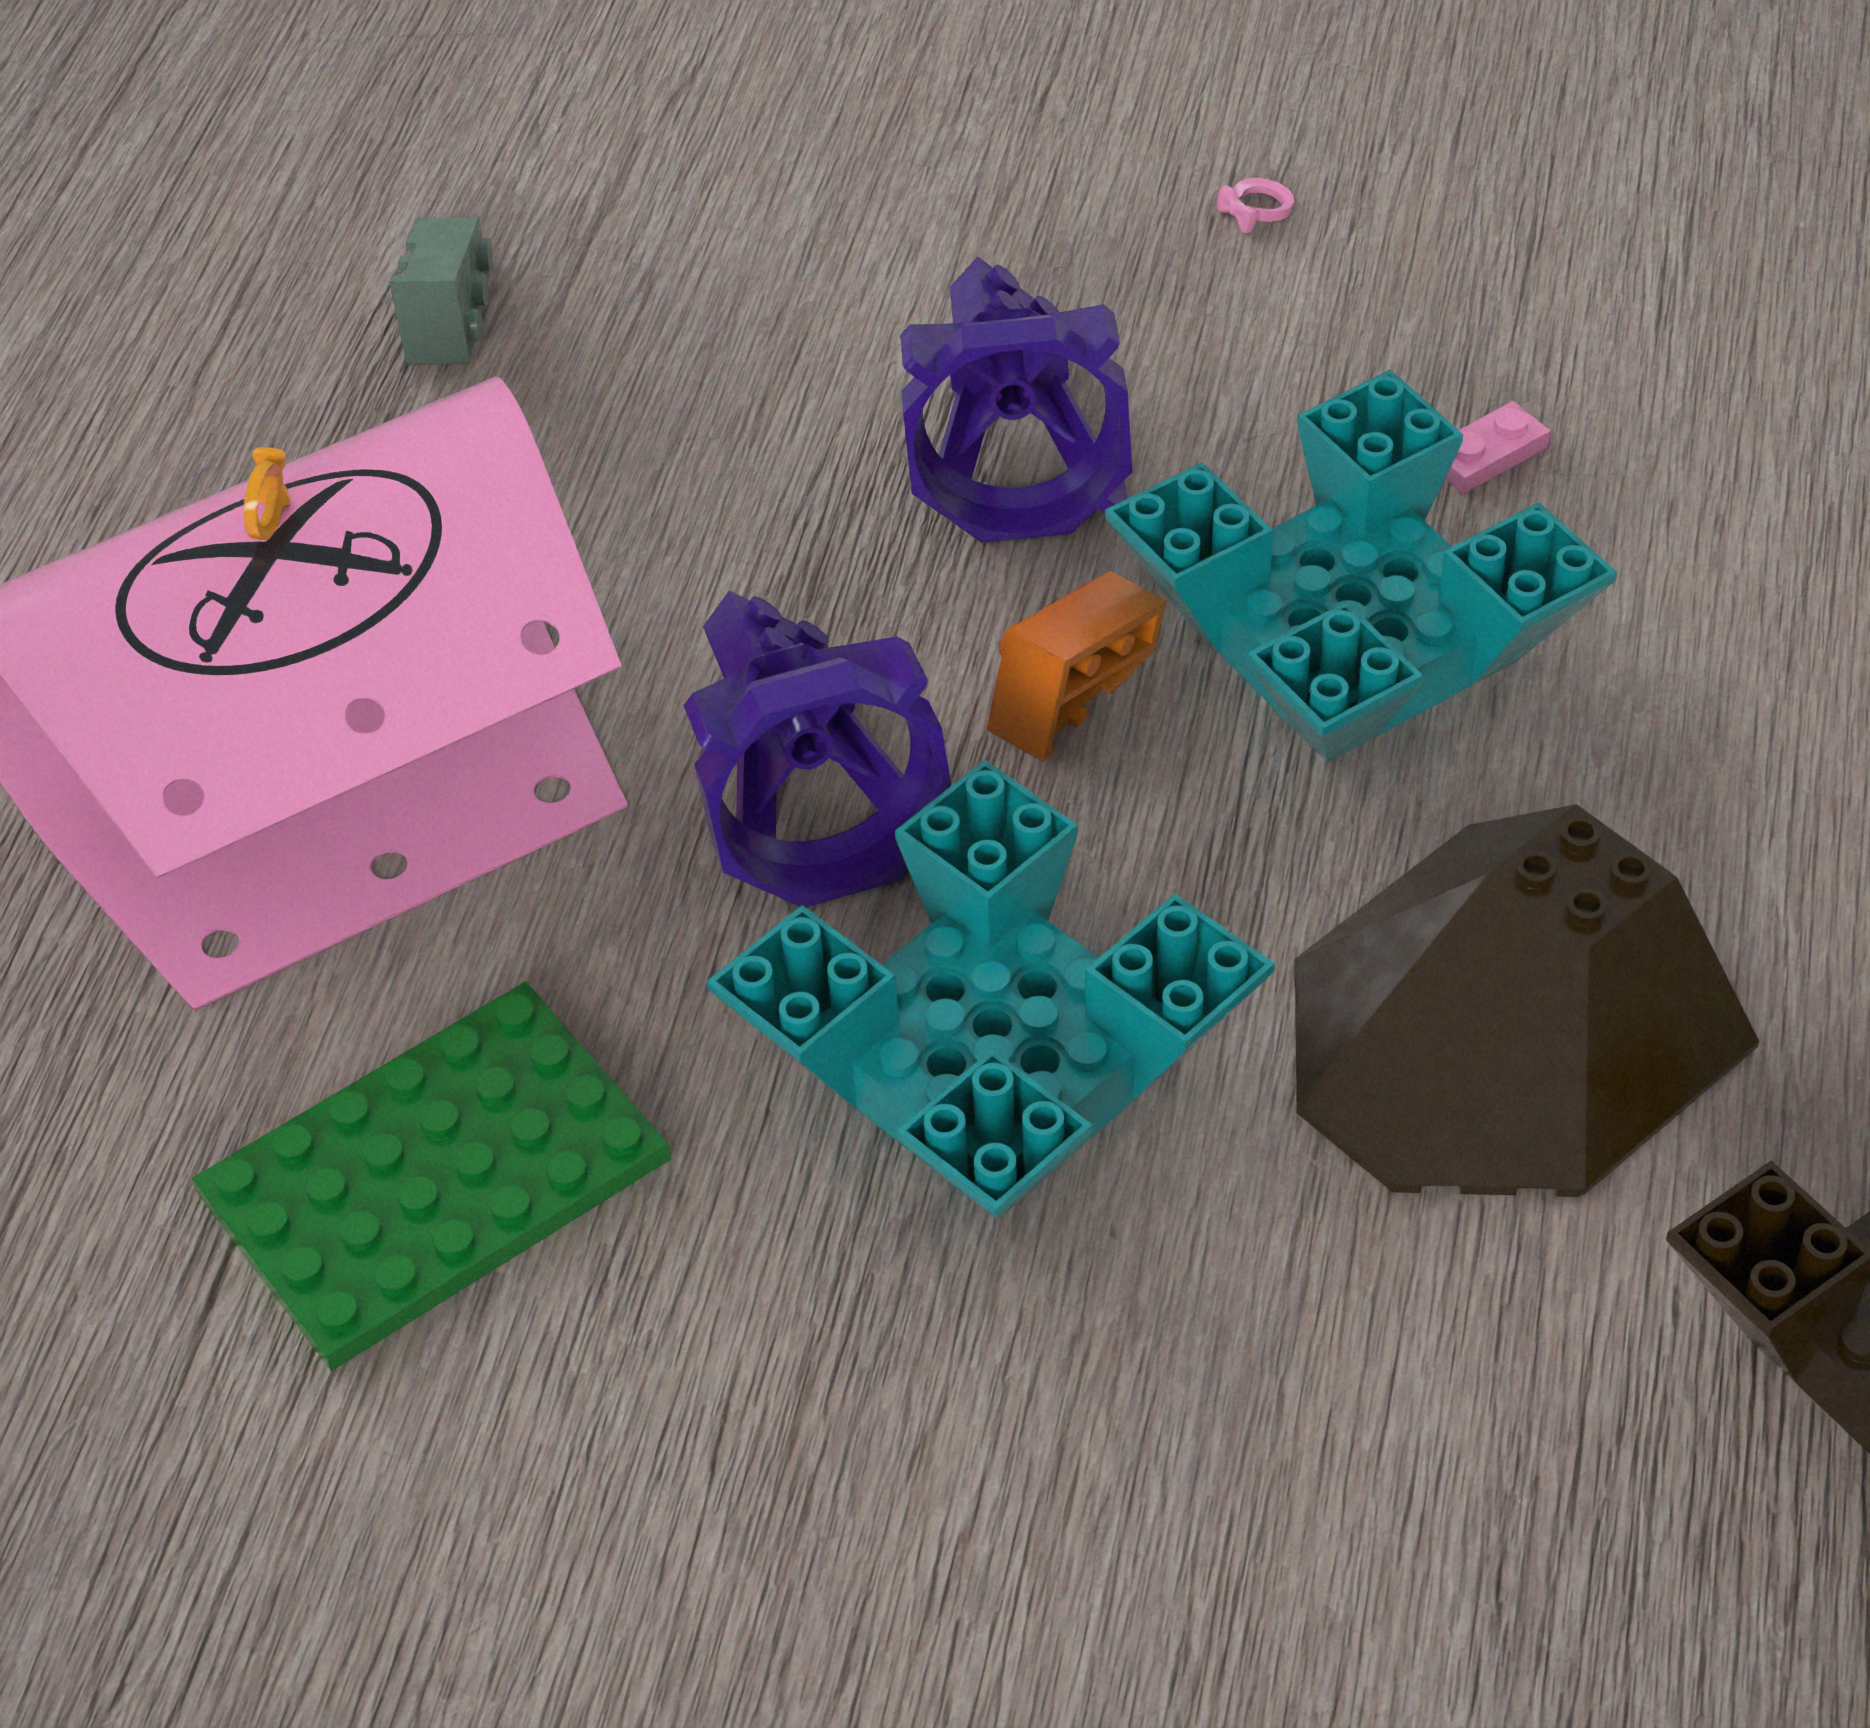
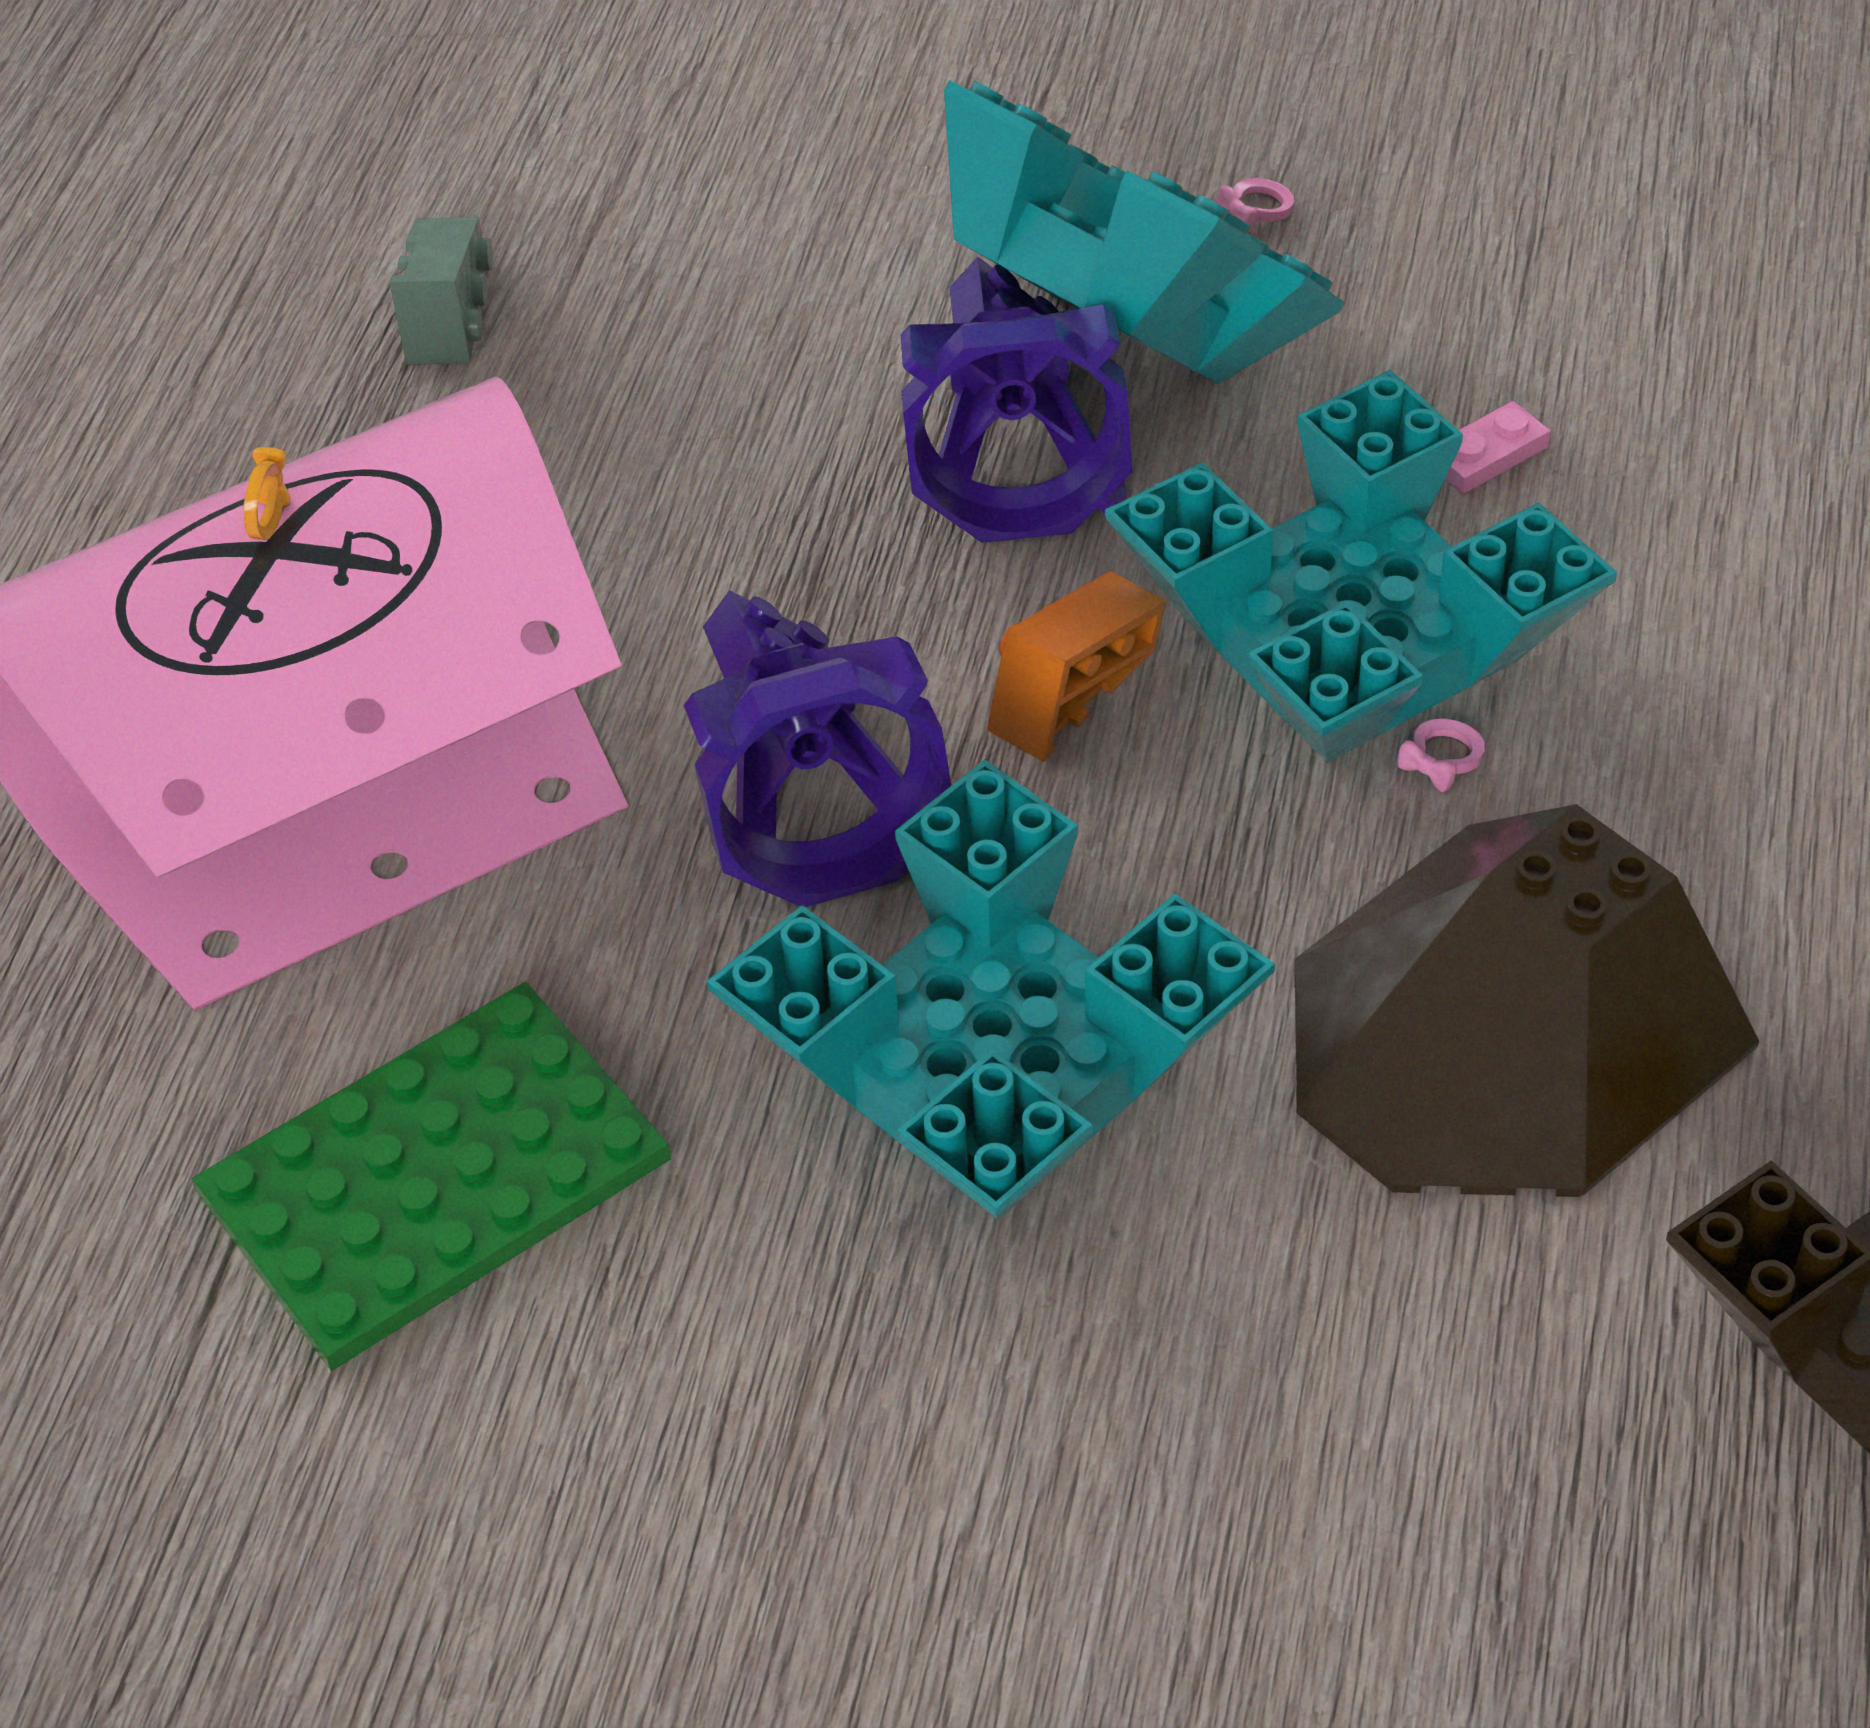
(1097, 235): none -> teal slope
(1441, 772): none -> bright pink piece

